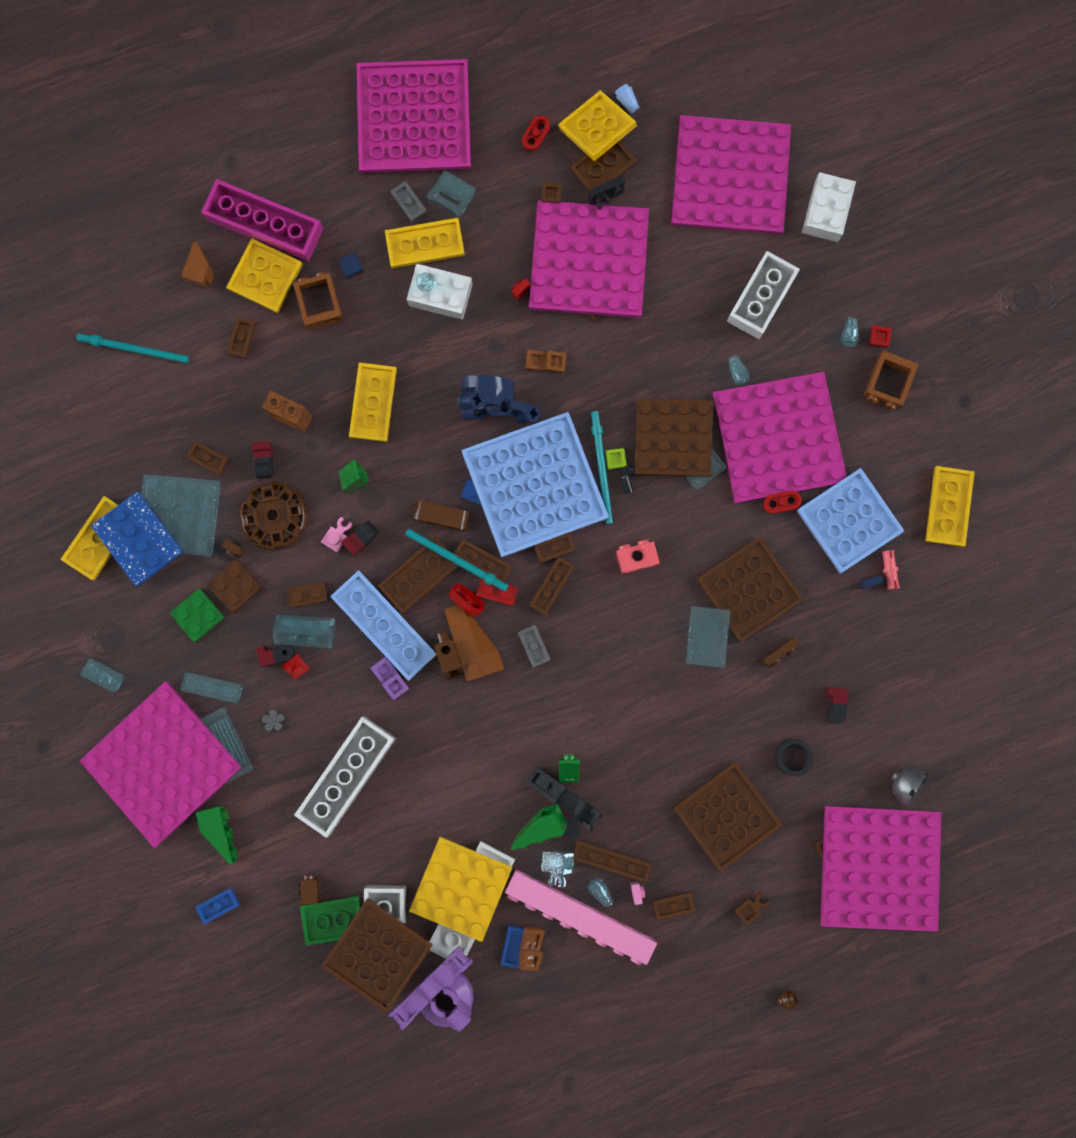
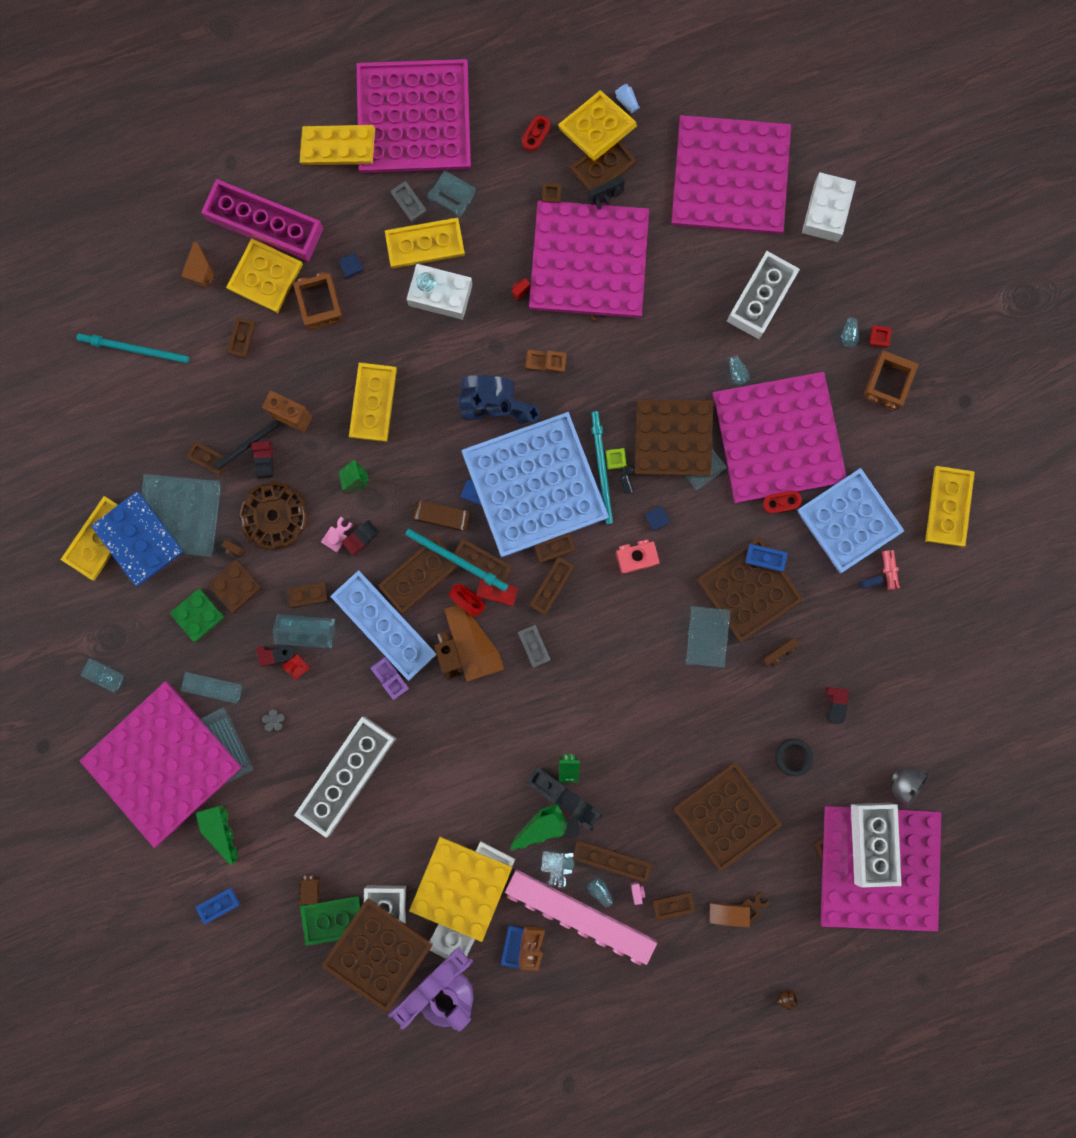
(245, 445): none -> black bar
(337, 145): none -> yellow plate
(657, 518): none -> dark blue tile
(730, 914): none -> dark orange slope
(766, 558): none -> blue plate
(876, 844): none -> white brick

